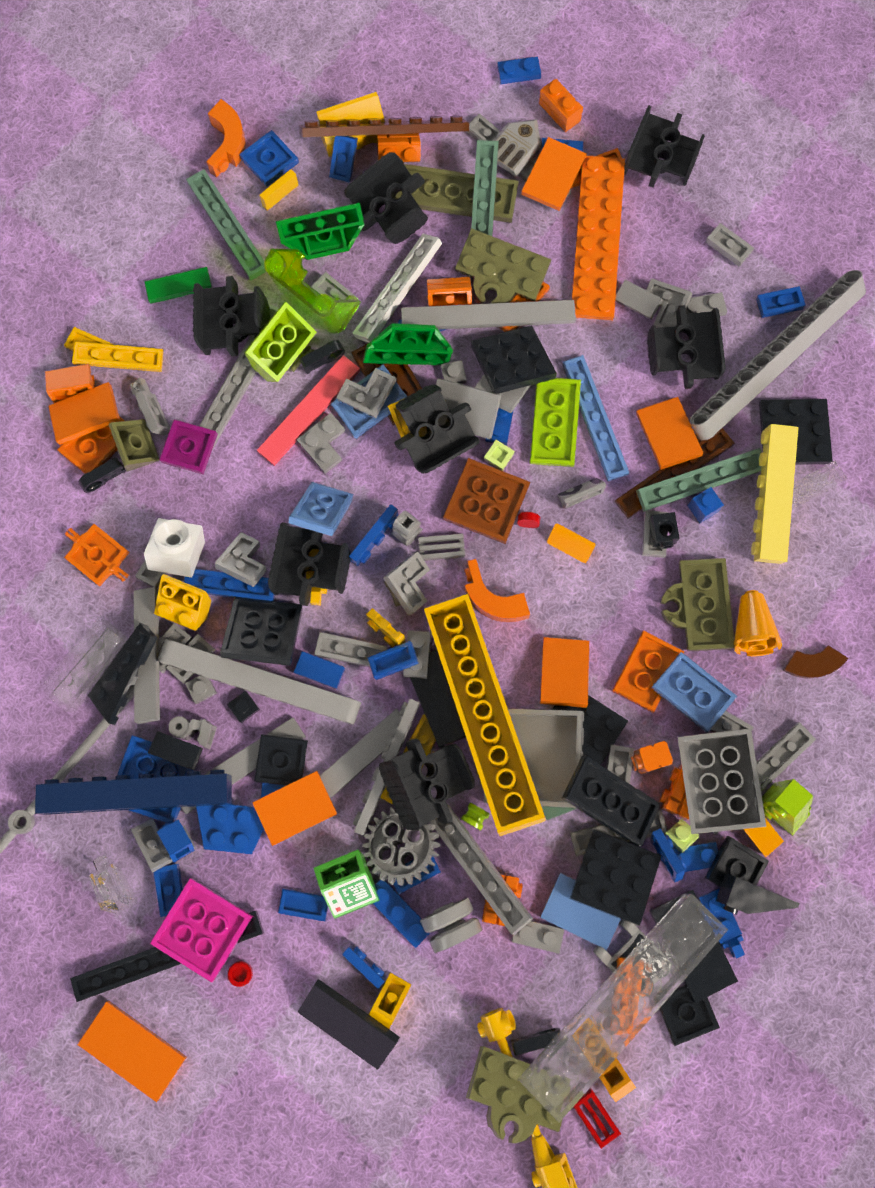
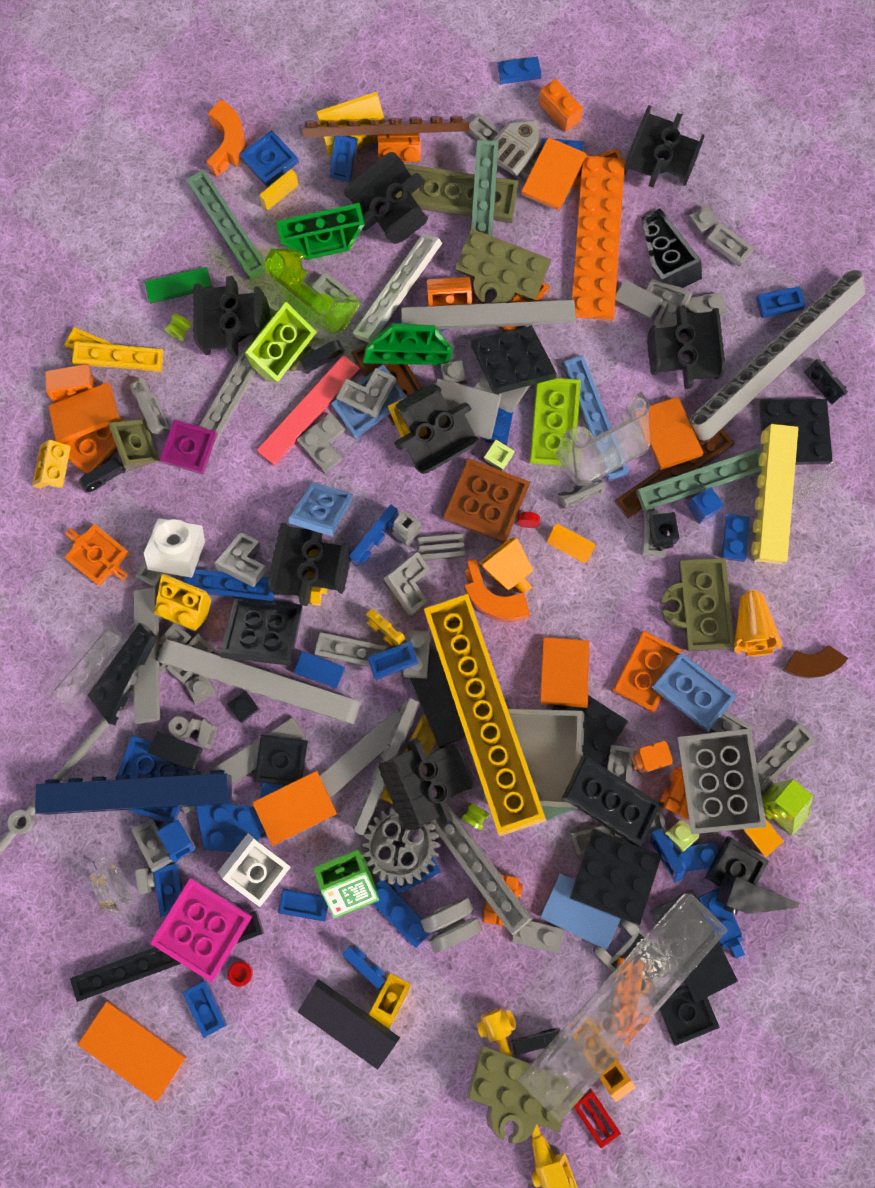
(51, 464): none -> yellow bracket
(145, 880): none -> light grey plate
(178, 327): none -> lime wheel
(204, 1008): none -> blue plate
(253, 870): none -> white brick
(508, 566): none -> light orange torso
(593, 458): none -> clear windscreen
(669, 252): none -> black wedge
(703, 220): none -> light grey plate
(735, 537): none -> blue plate
(822, 378): none -> black hinge

